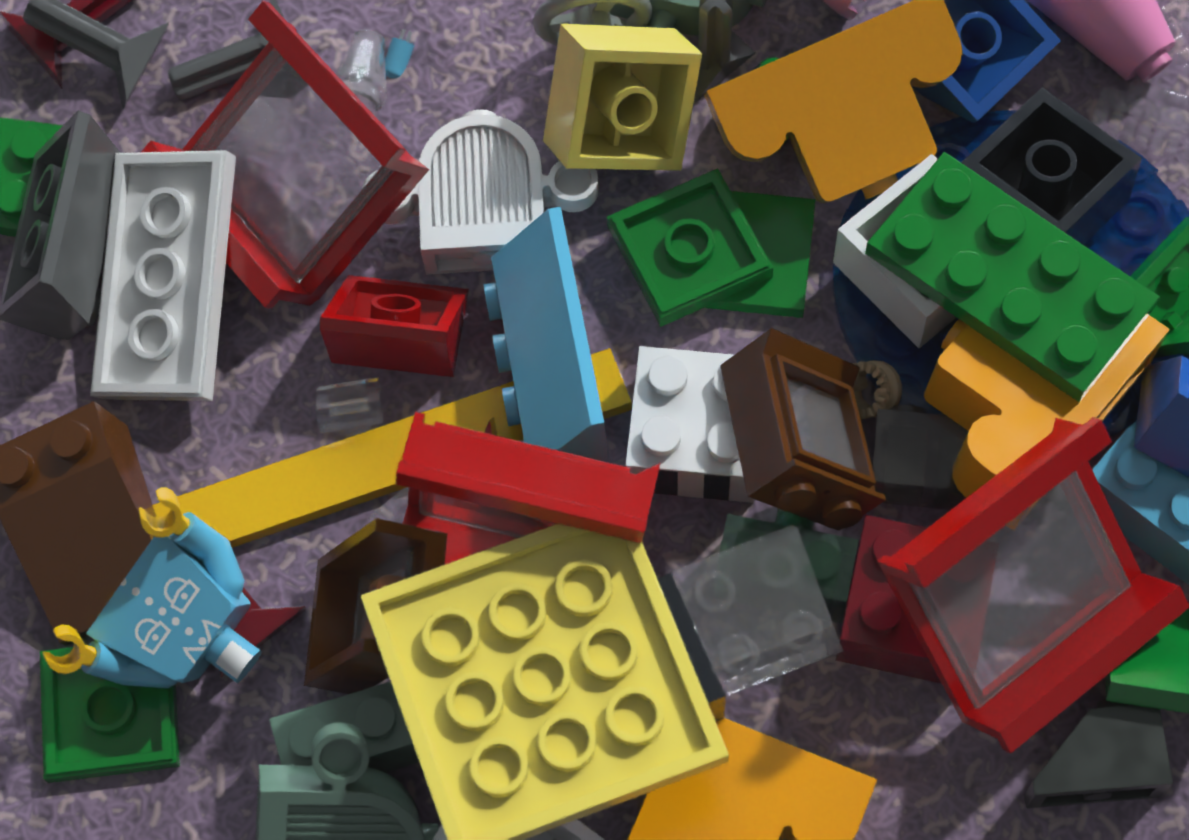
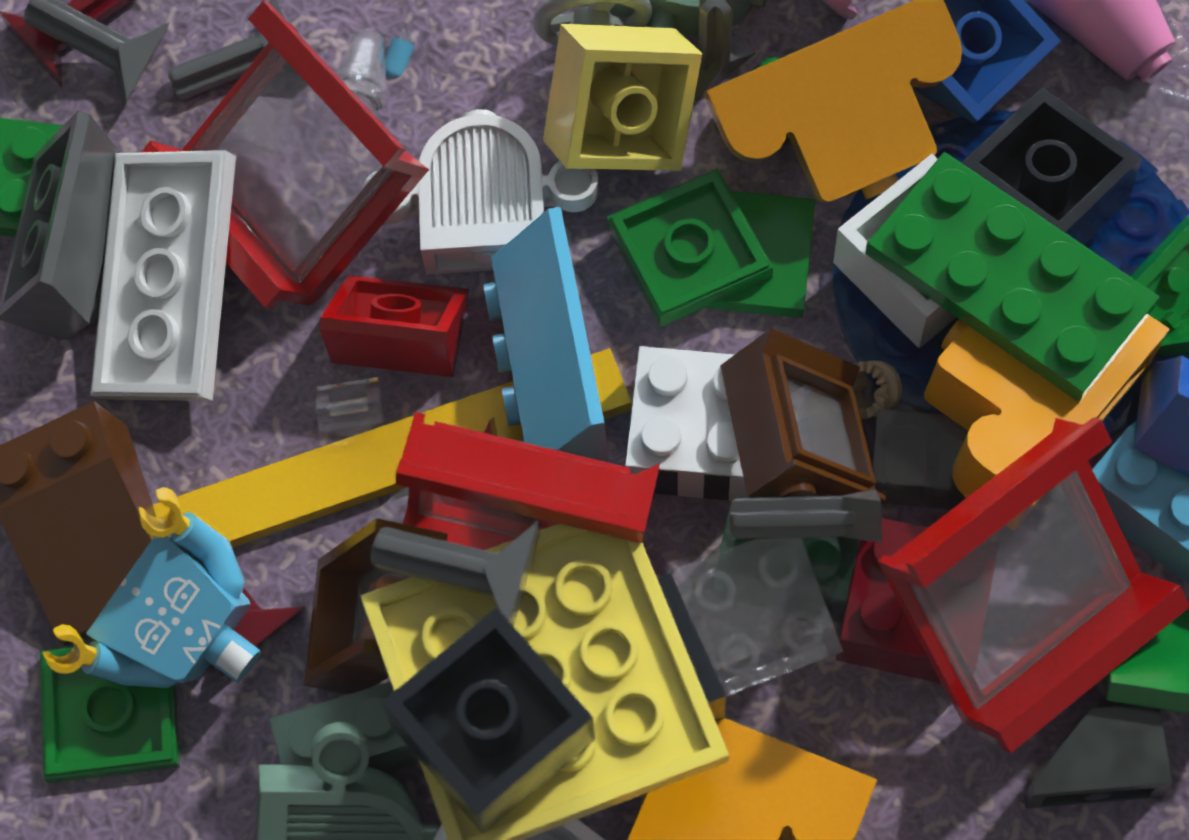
(461, 566): none -> dark grey piece
(489, 720): none -> black brick
(846, 516): none -> dark grey piece

